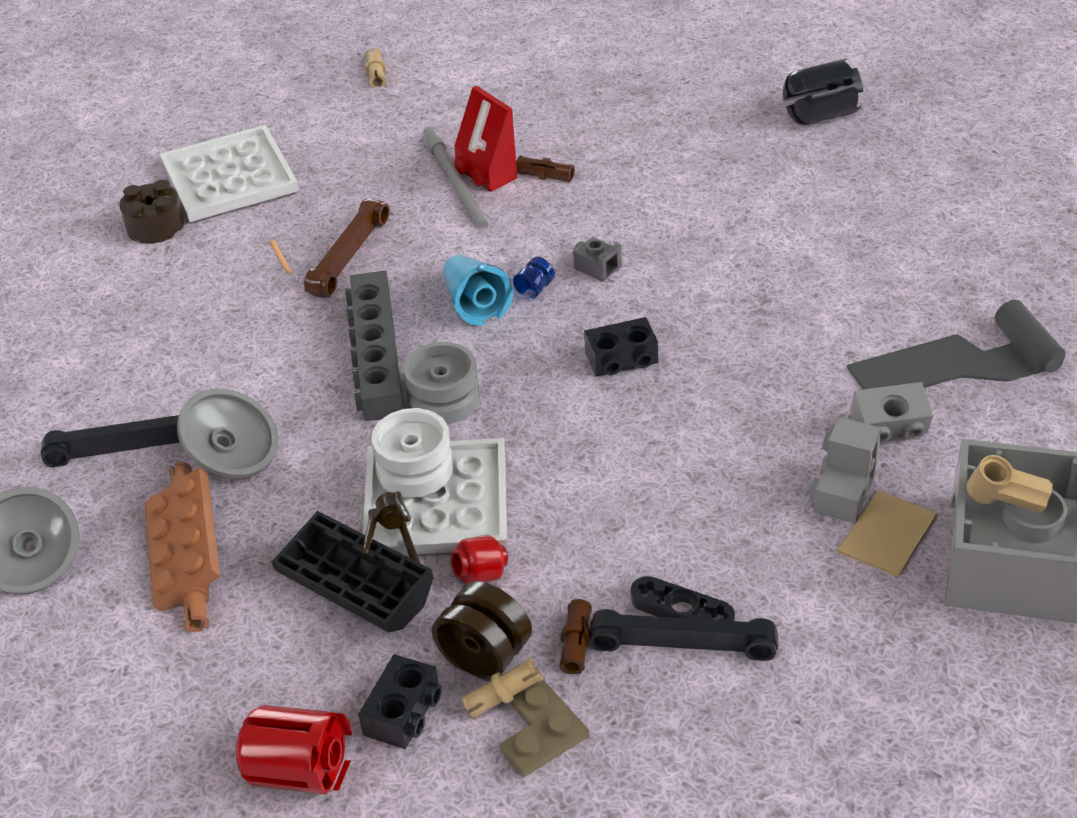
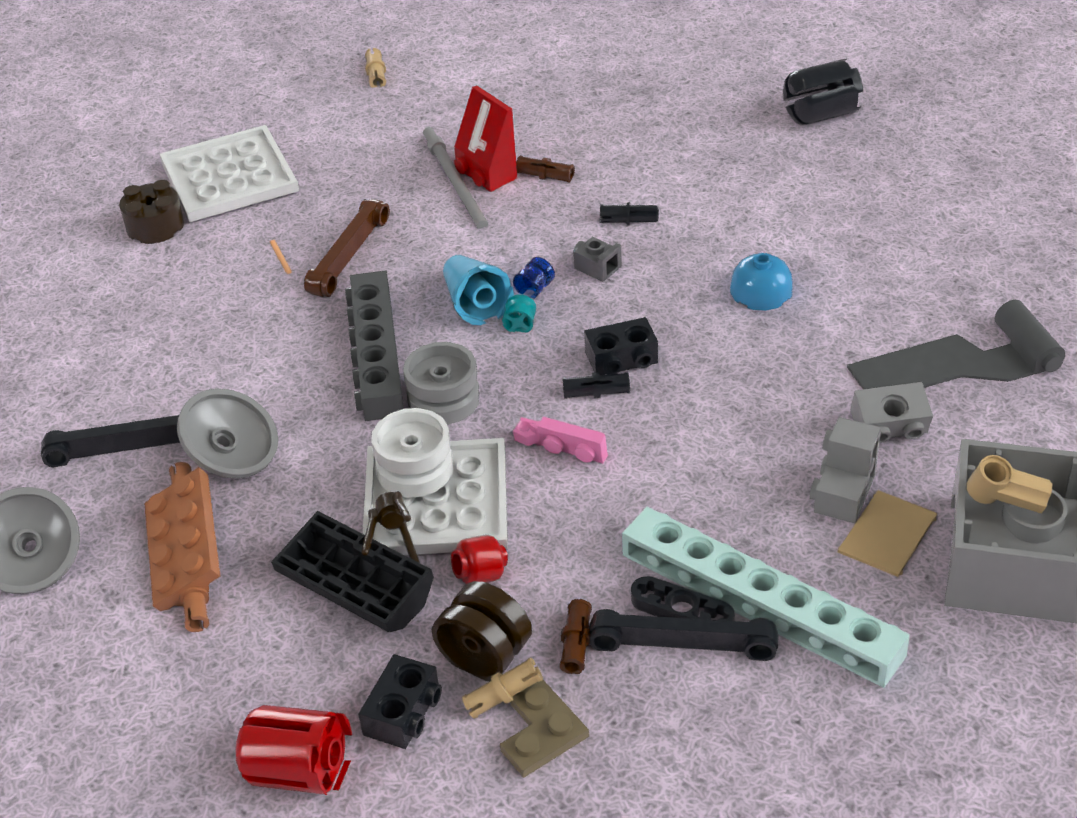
(519, 314): none -> teal wheel
(563, 437): none -> bright pink hinge
(596, 385): none -> black pin
(628, 213): none -> black axle
(759, 591): none -> light aqua brick
(761, 282): none -> dark azure cylinder

